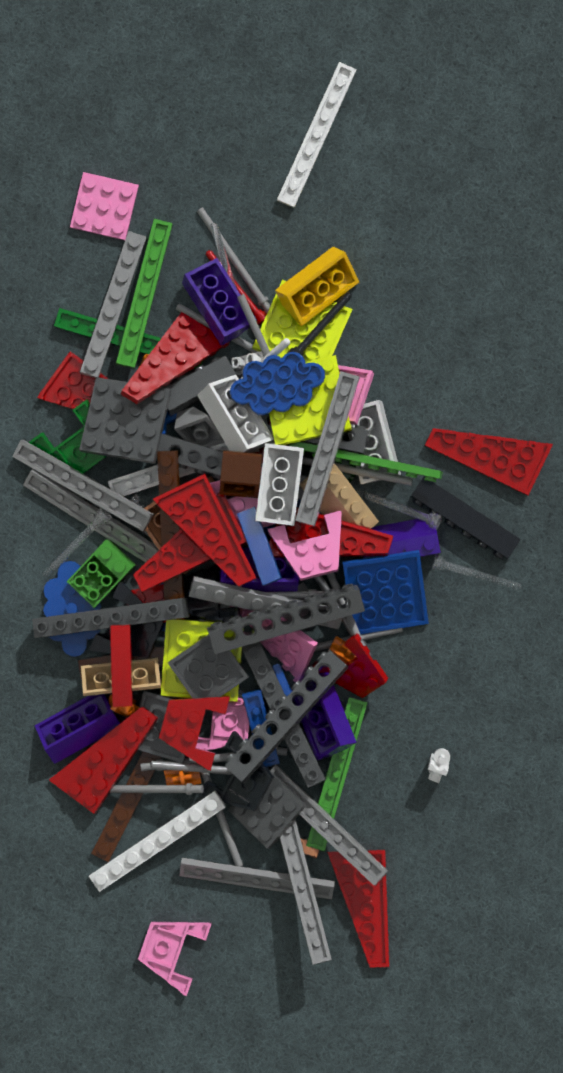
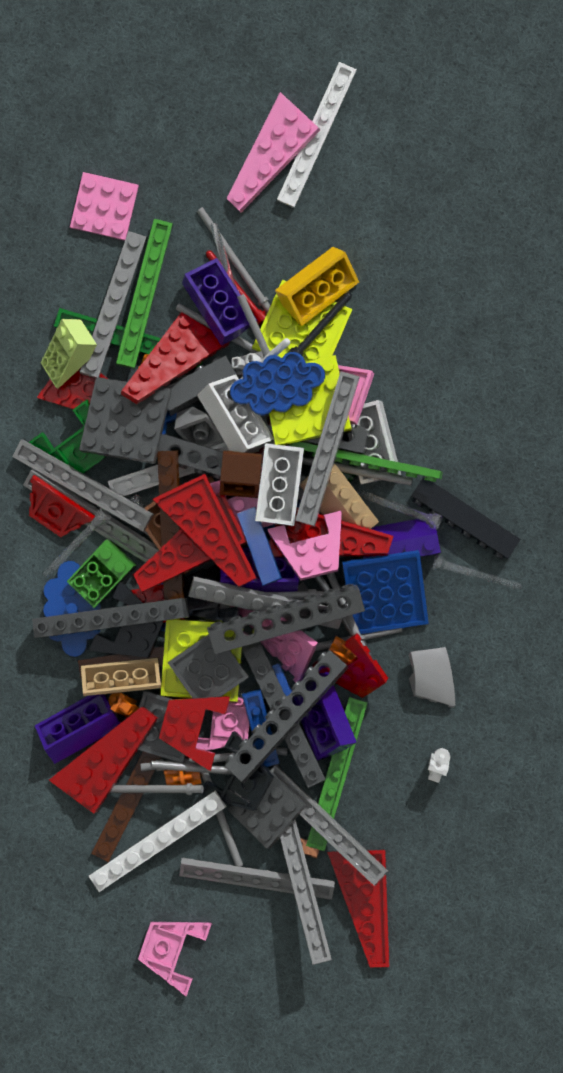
(55, 509): none -> red wing
(68, 351): none -> yellowish green slope
(121, 665): red slope -> none
(278, 142): none -> bright pink wing
(432, 676): none -> light grey slope
(500, 458): red wing -> none

